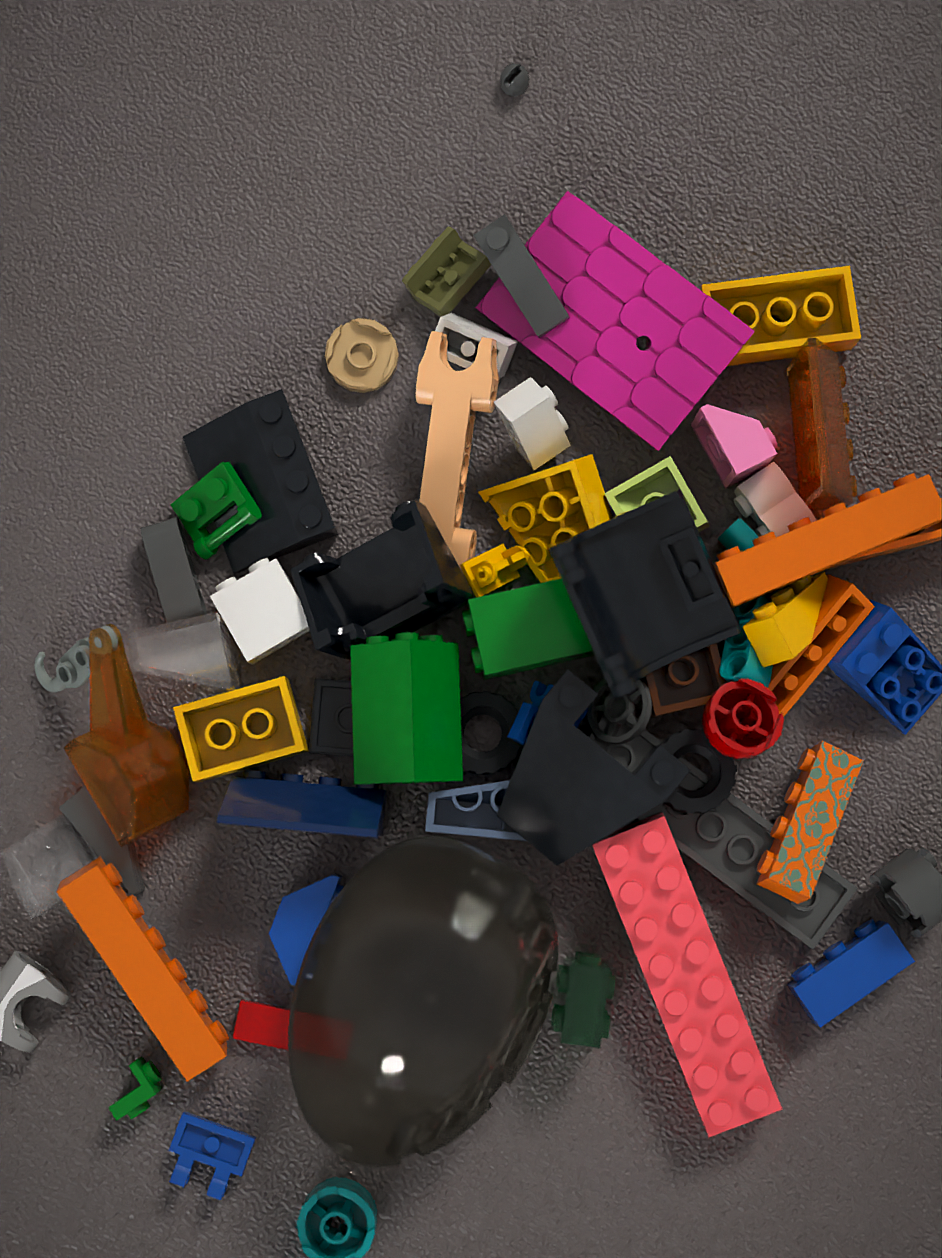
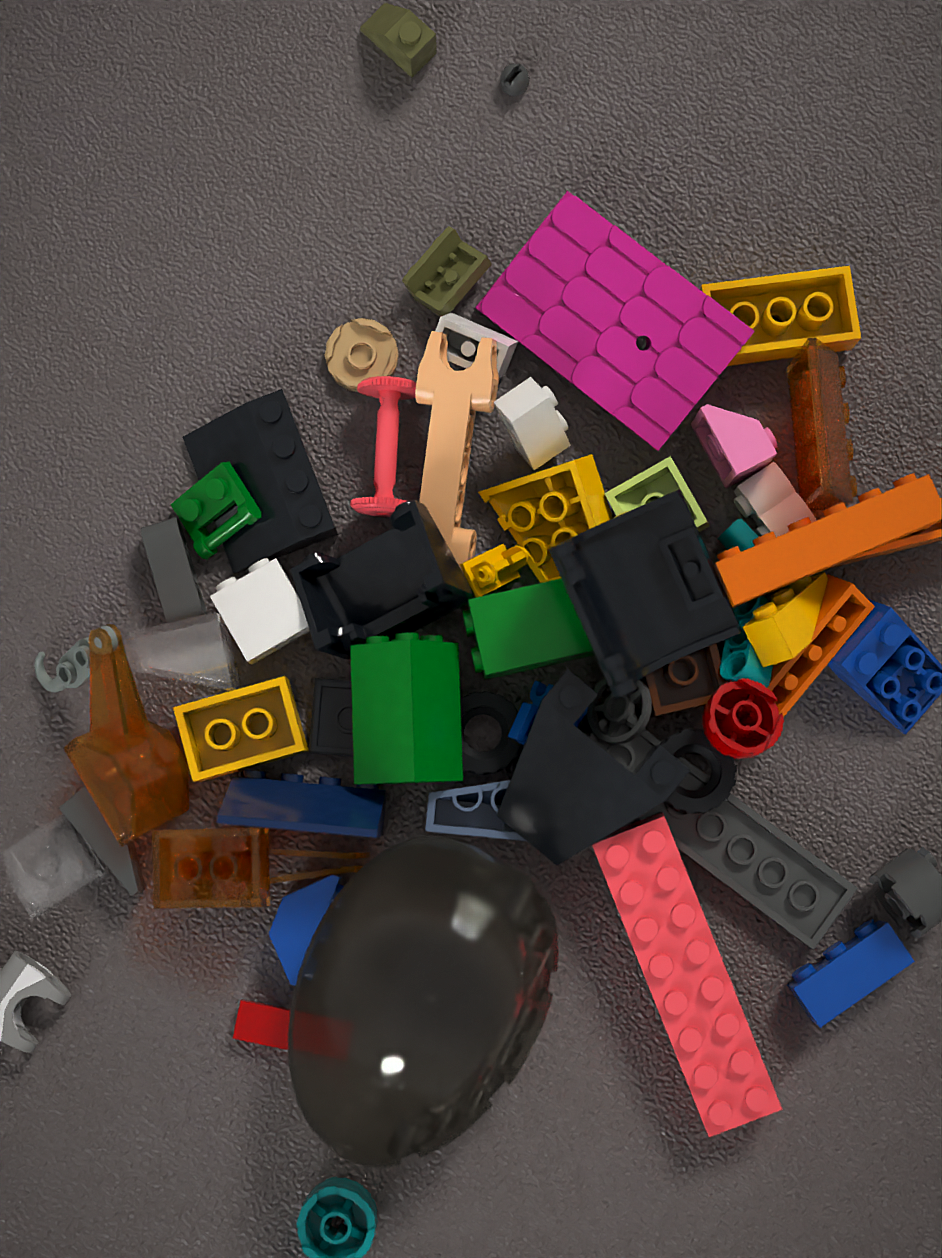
(136, 1100): green bracket -> none
(144, 968): orange brick -> none
(212, 1145): blue plate -> none
(224, 867): none -> clear orange slope
(388, 391): none -> coral hose
(401, 37): none -> olive slope
(521, 276): dark grey slope -> none
(584, 988): clear green brick -> none
(809, 822): orange brick -> none

